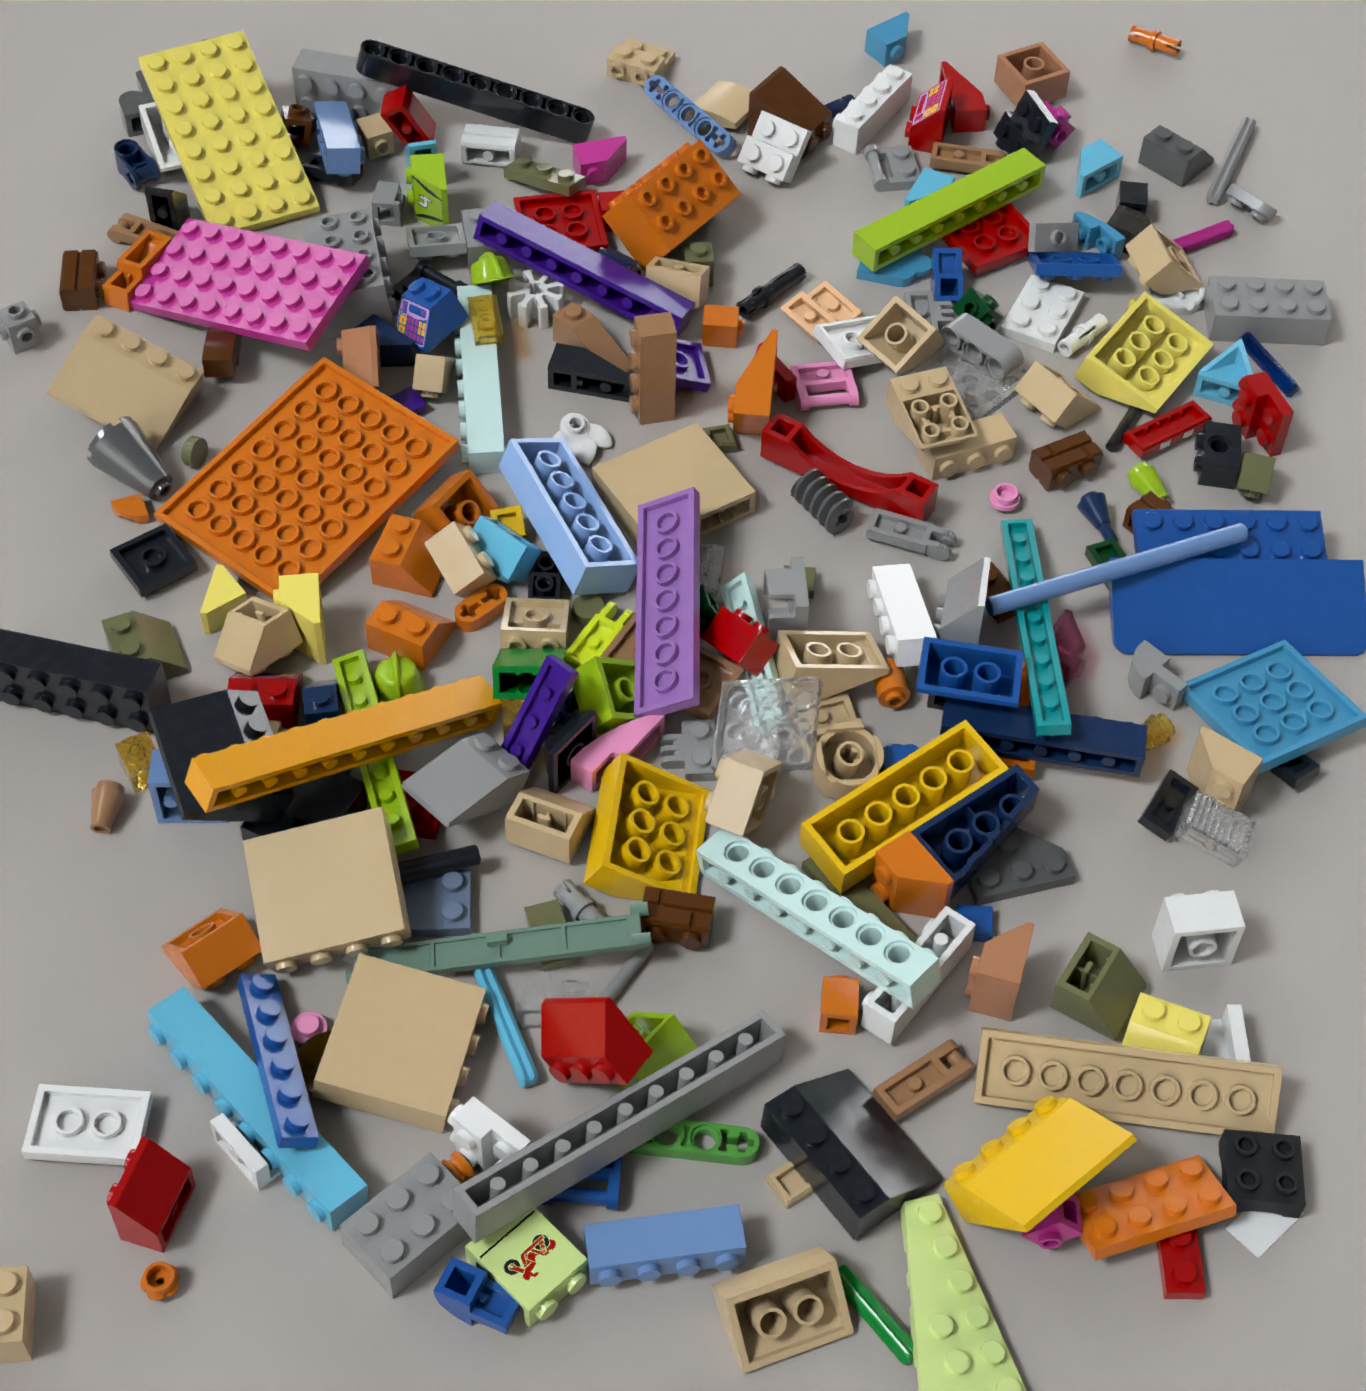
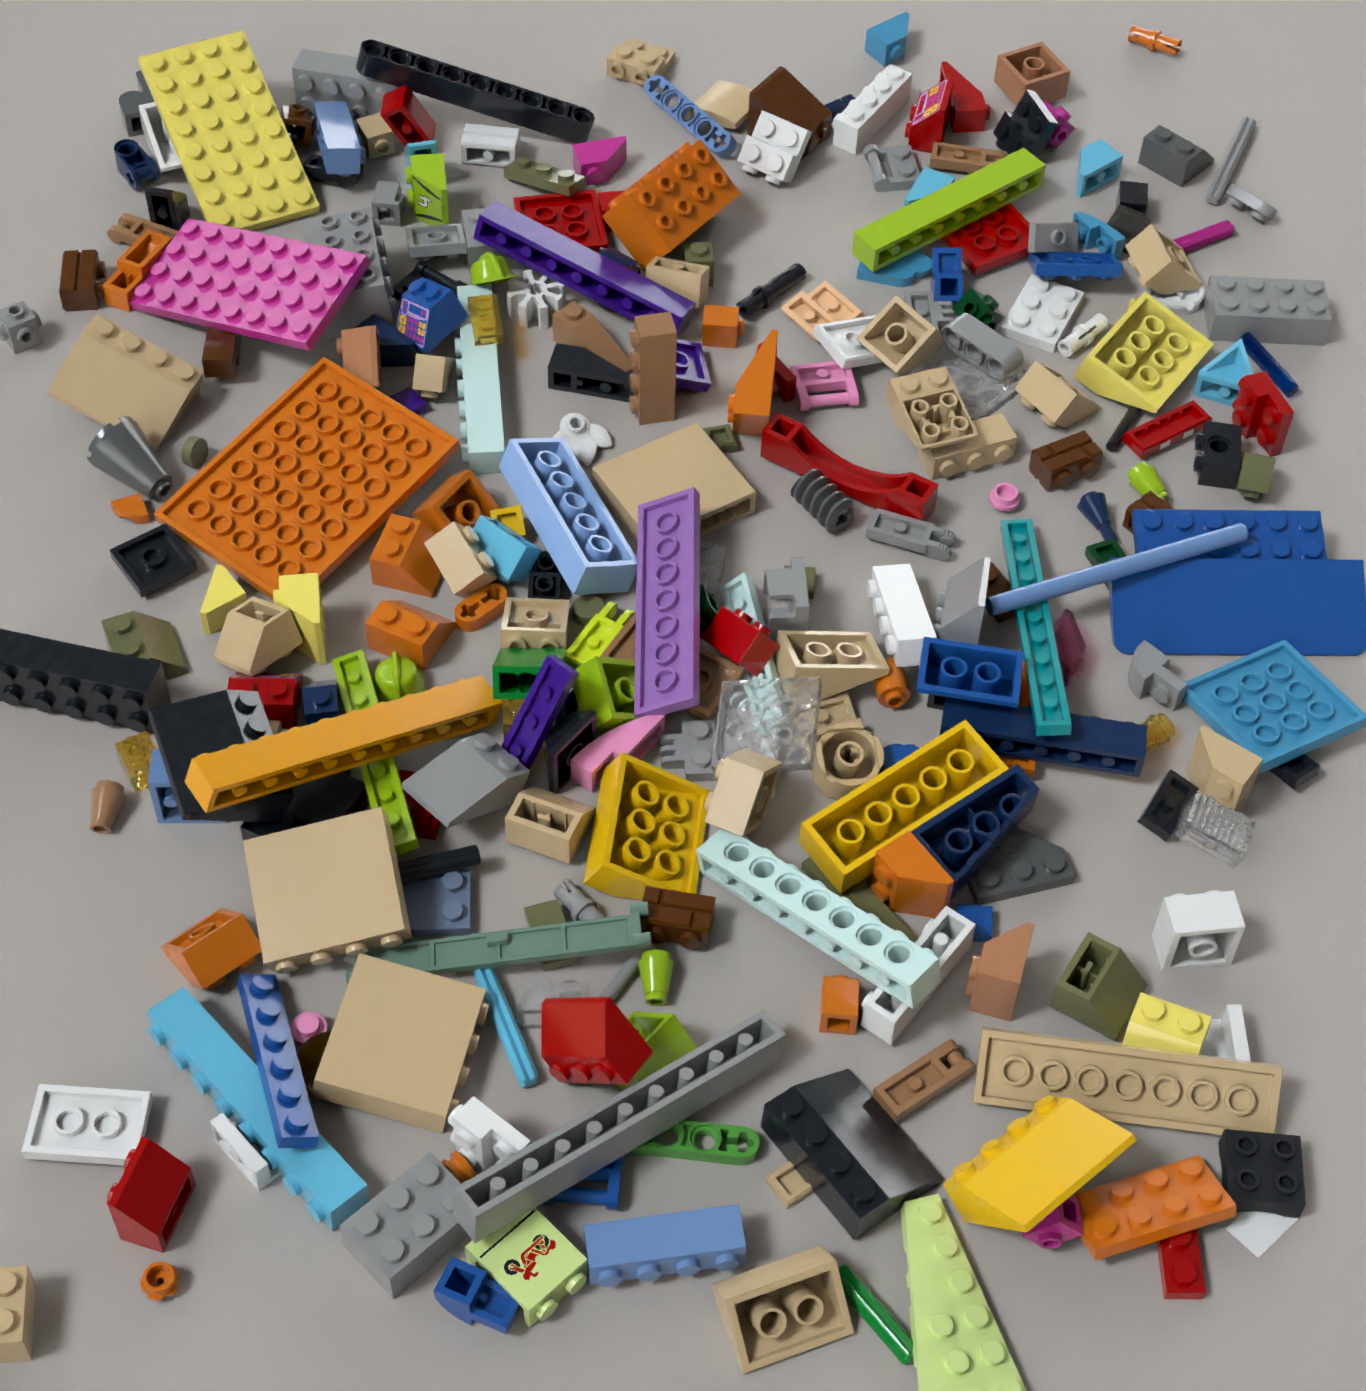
(655, 975): none -> lime cone

